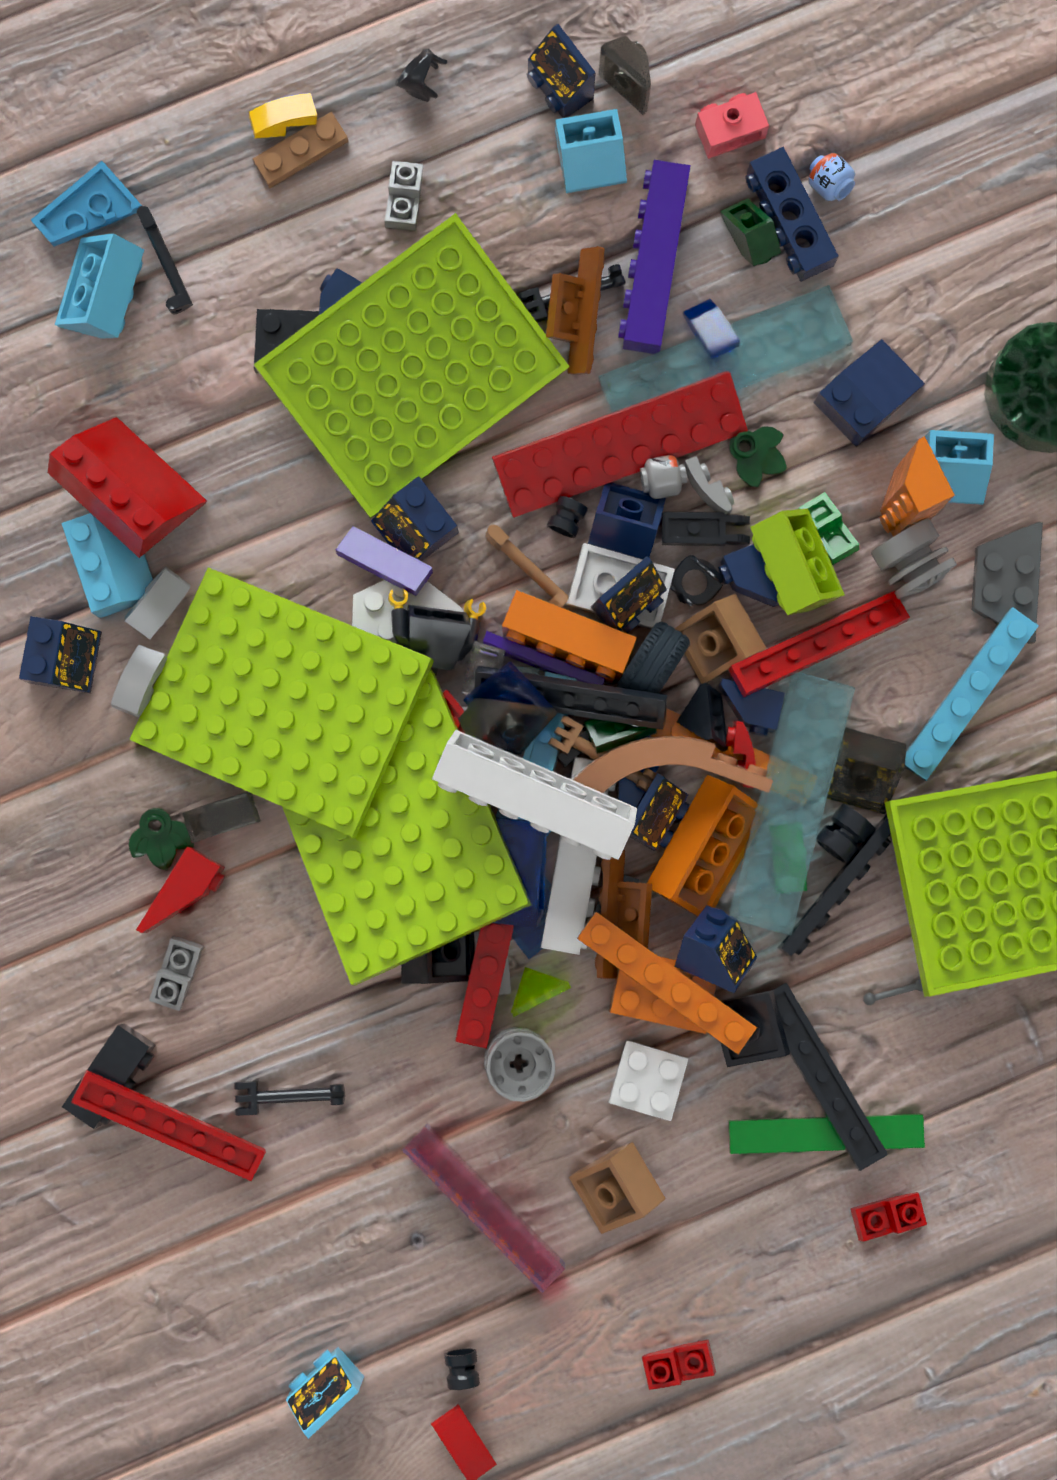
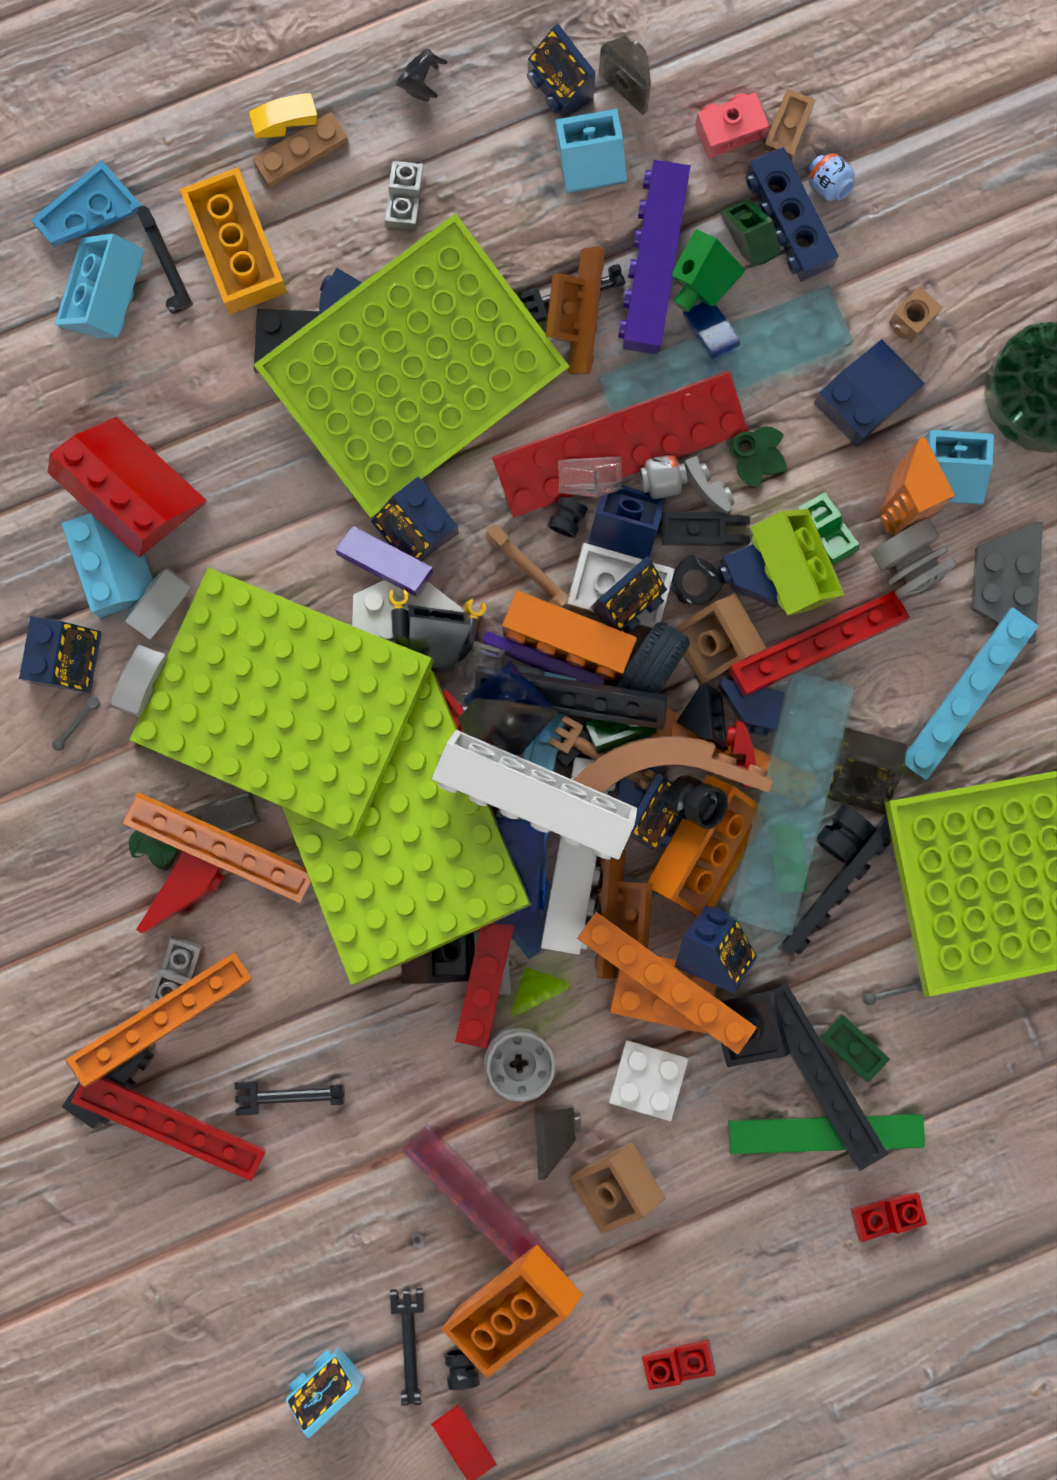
(92, 703): none -> dark grey hinge
(158, 1020): none -> orange plate
(217, 847): none -> orange plate
(233, 241): none -> light orange brick
(411, 1393): none -> black hinge
(512, 1311): none -> orange brick
(554, 1135): none -> clear smoke slope
(590, 476): none -> clear slope
(696, 801): none -> black wheel
(705, 271): none -> green torso
(789, 122): none -> medium nougat plate
(854, 1048): none -> dark green plate
(921, 304): none -> medium nougat brick

